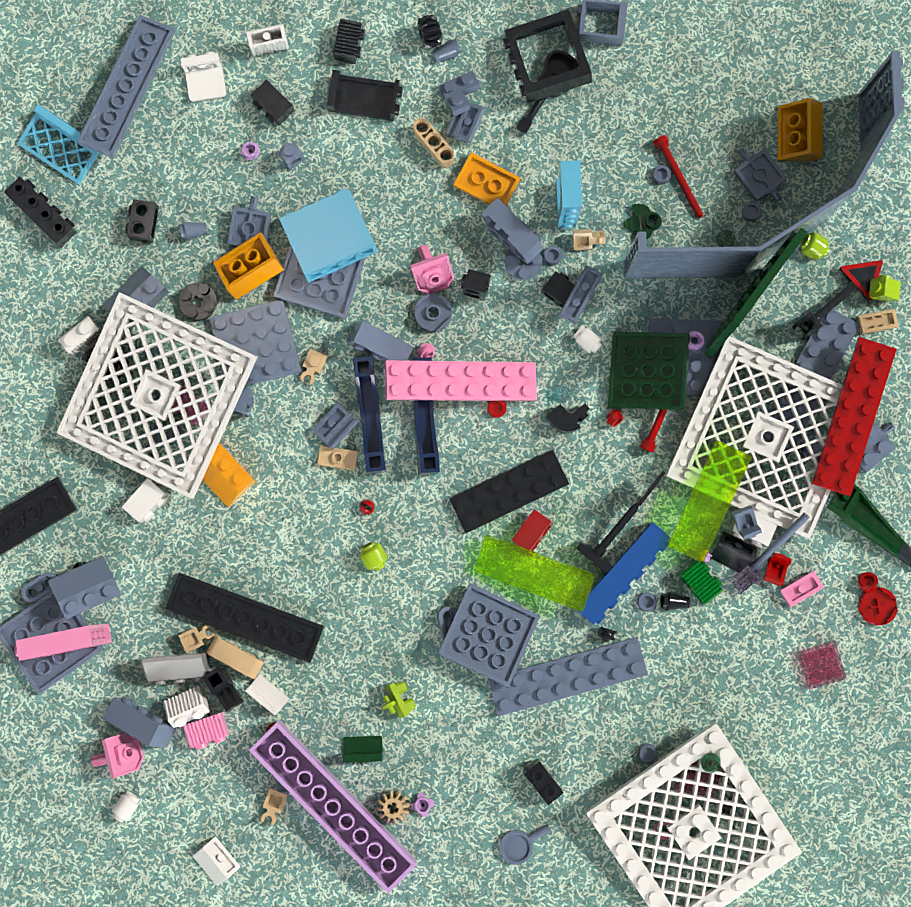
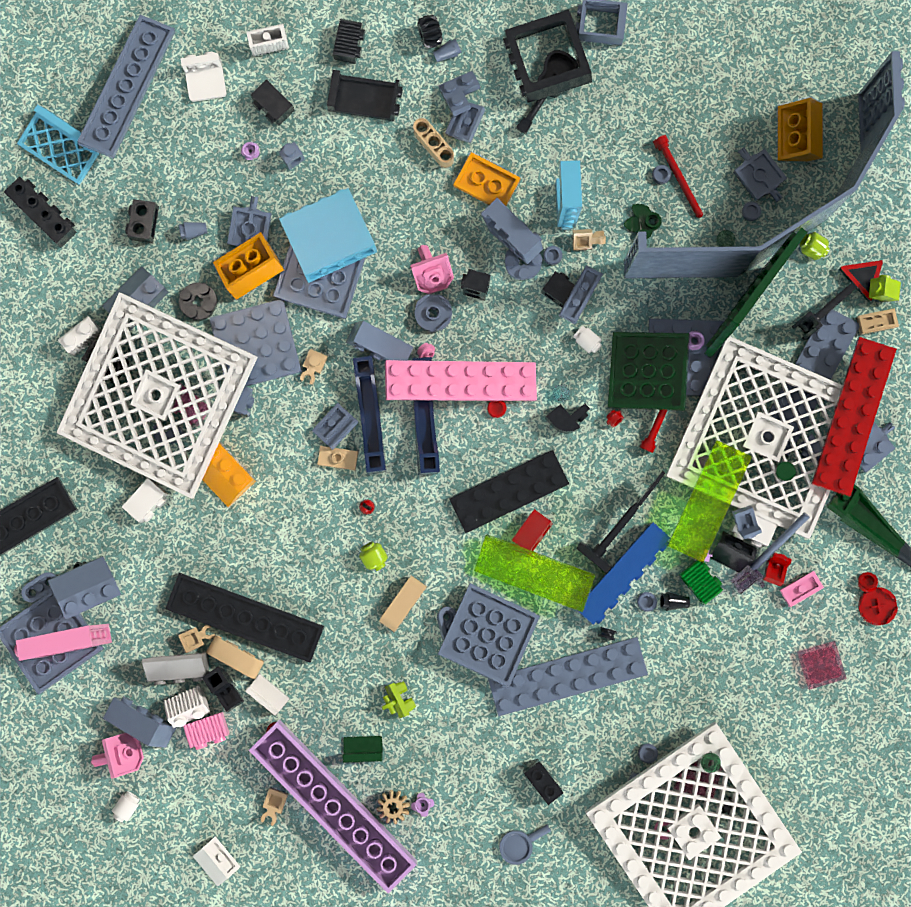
(402, 603): none -> tan beam
(785, 471): none -> dark green tile

